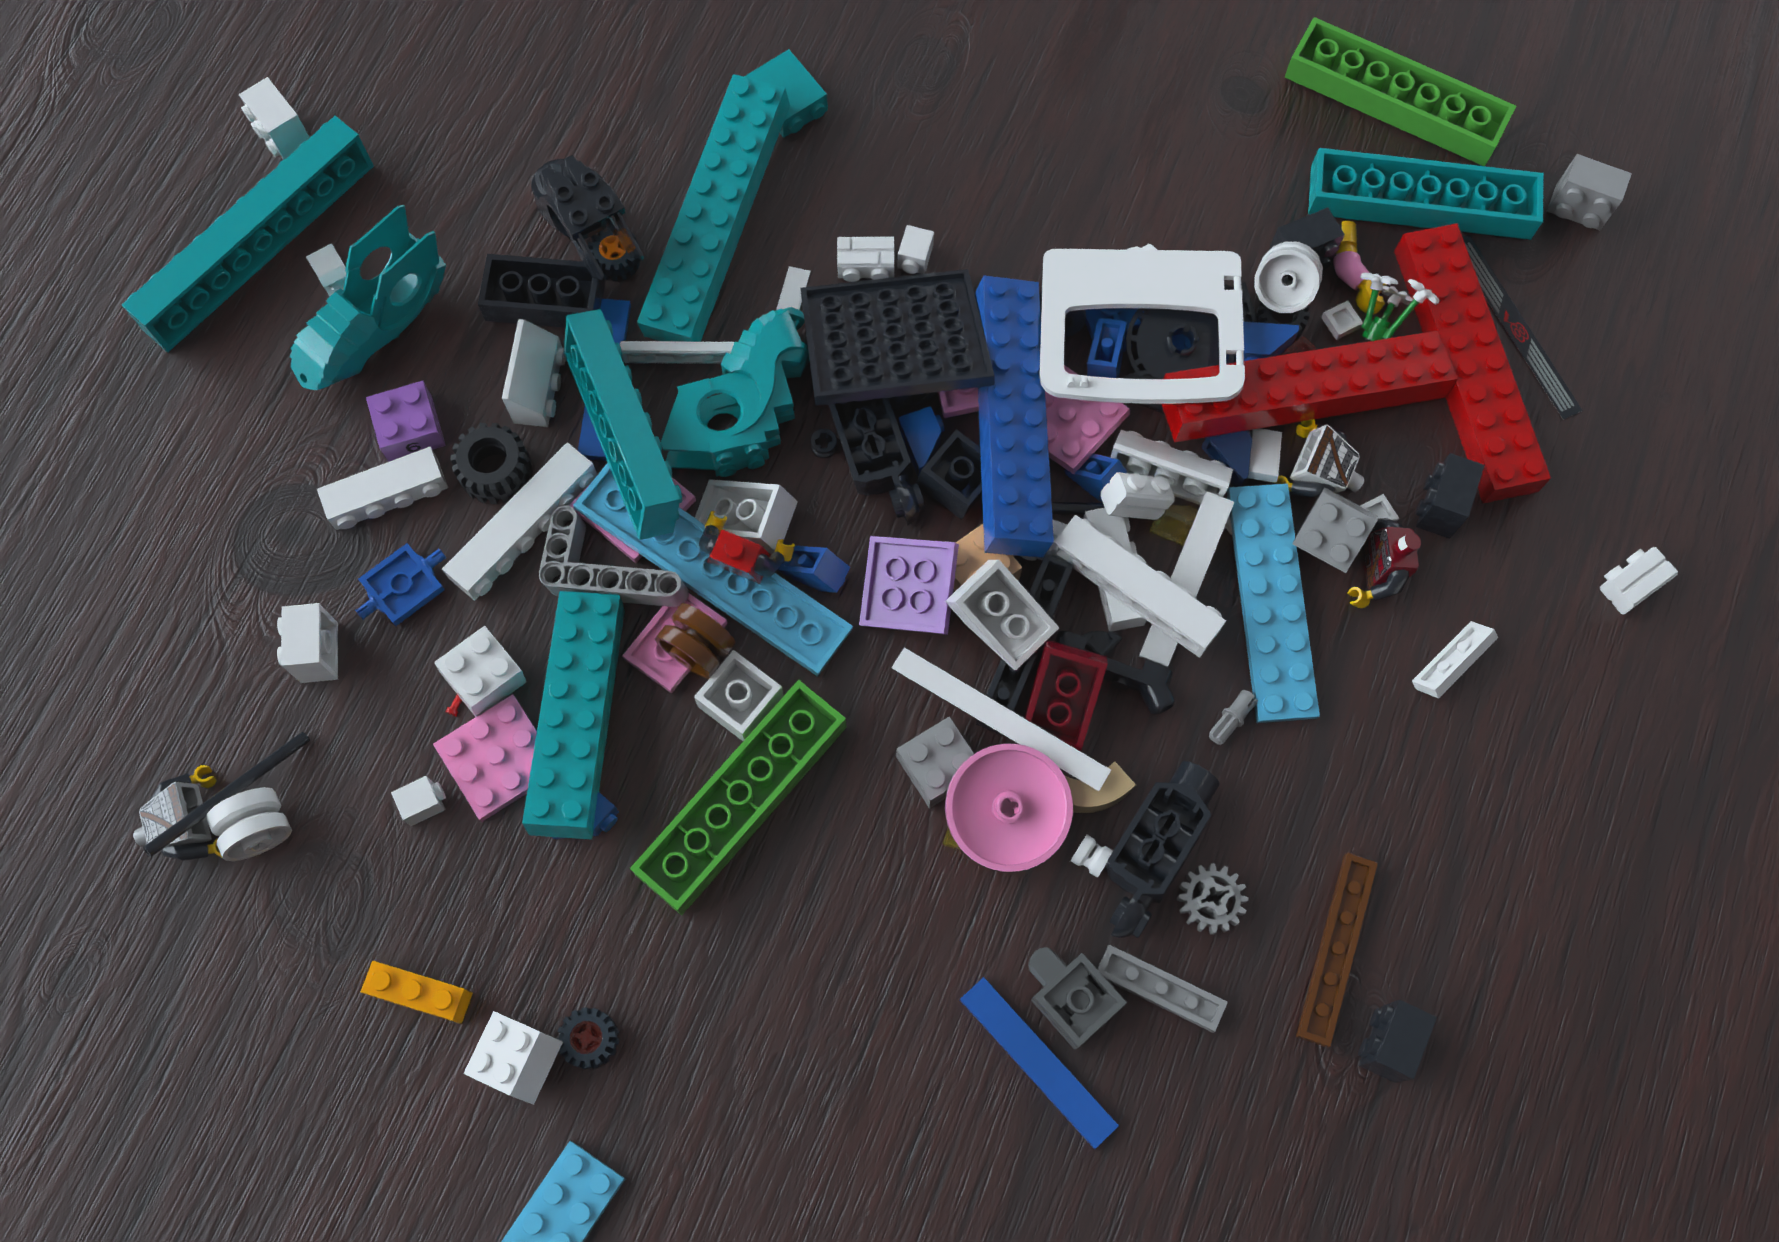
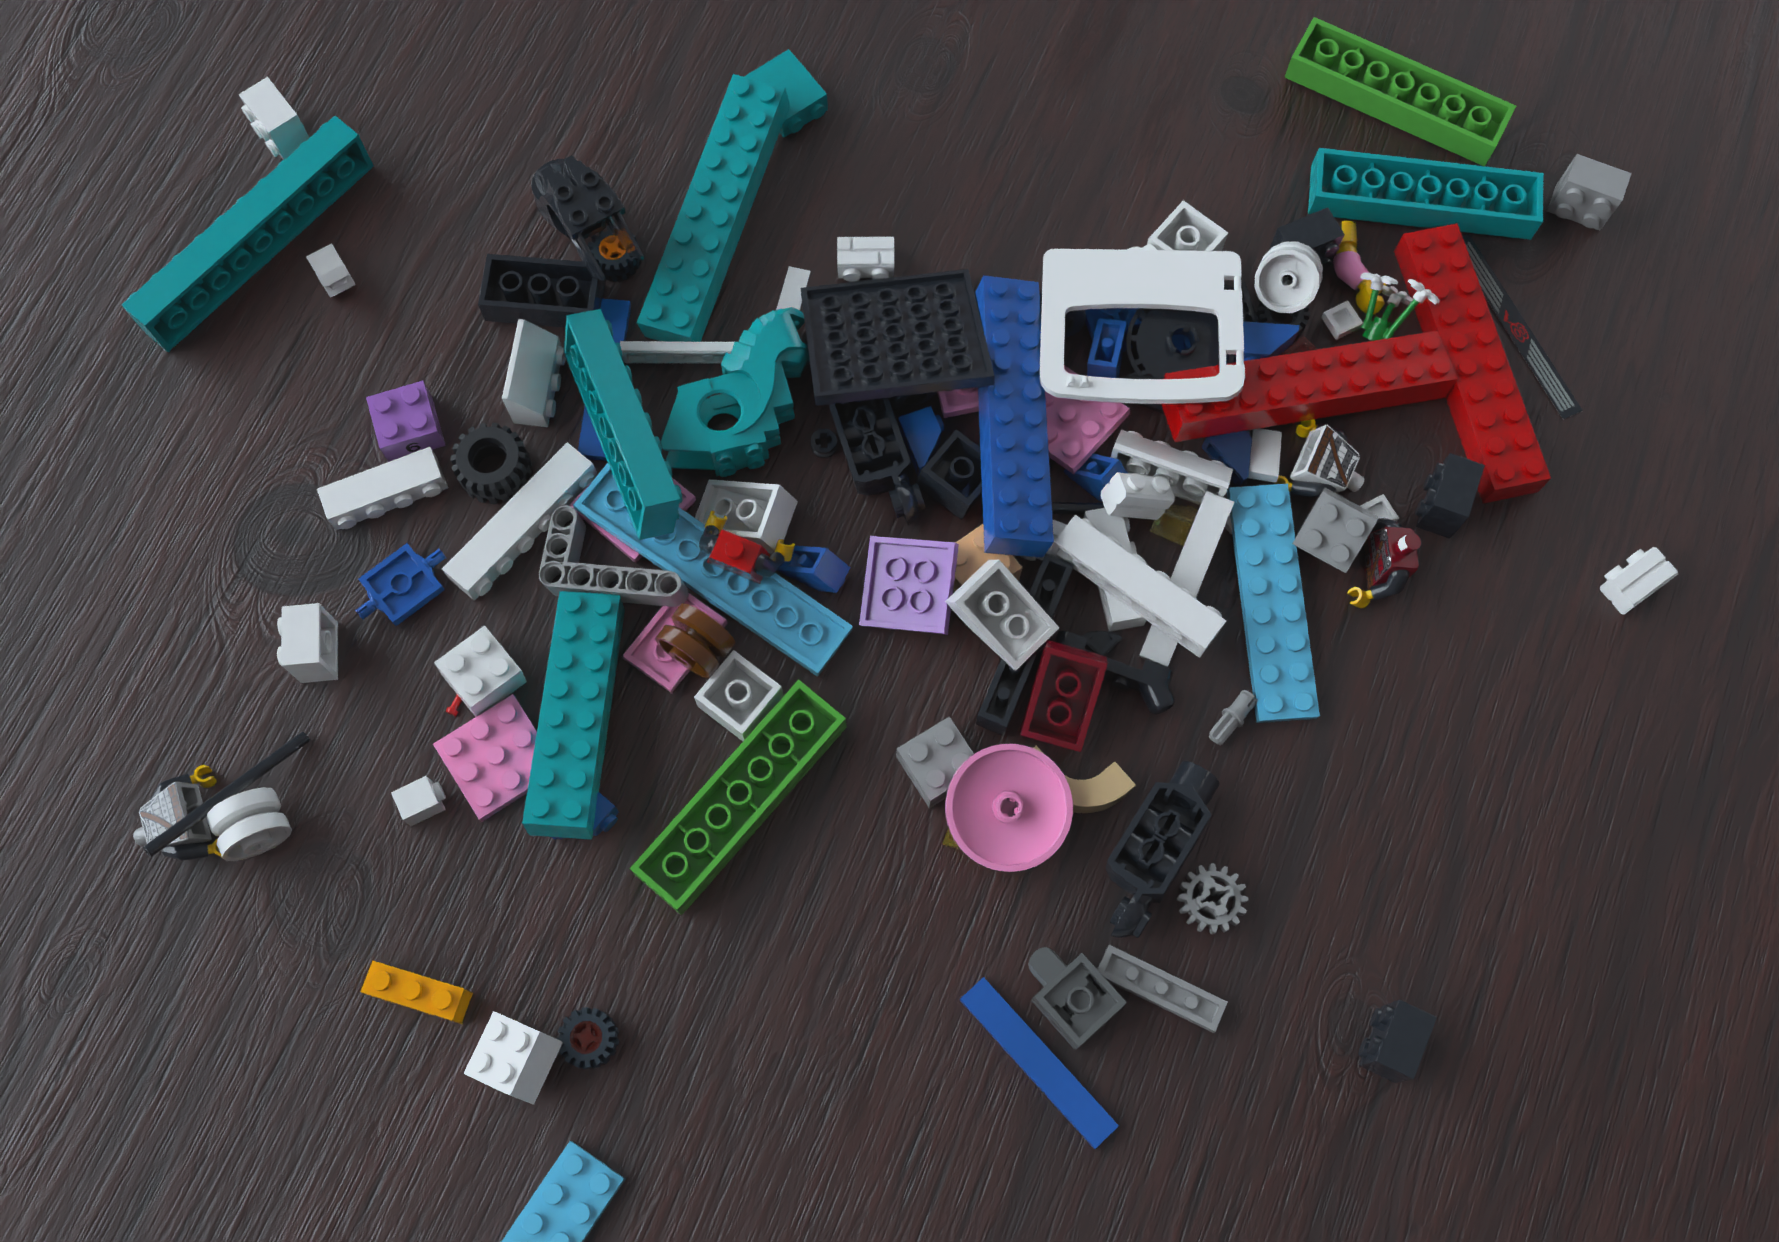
(369, 311): teal animal -> none
(915, 250): white brick -> none
(1001, 718): white sticker -> none
(1091, 855): white wheel -> none
(1188, 231): none -> white brick
(1337, 950): reddish brown plate -> none
(1454, 659): white plate -> none

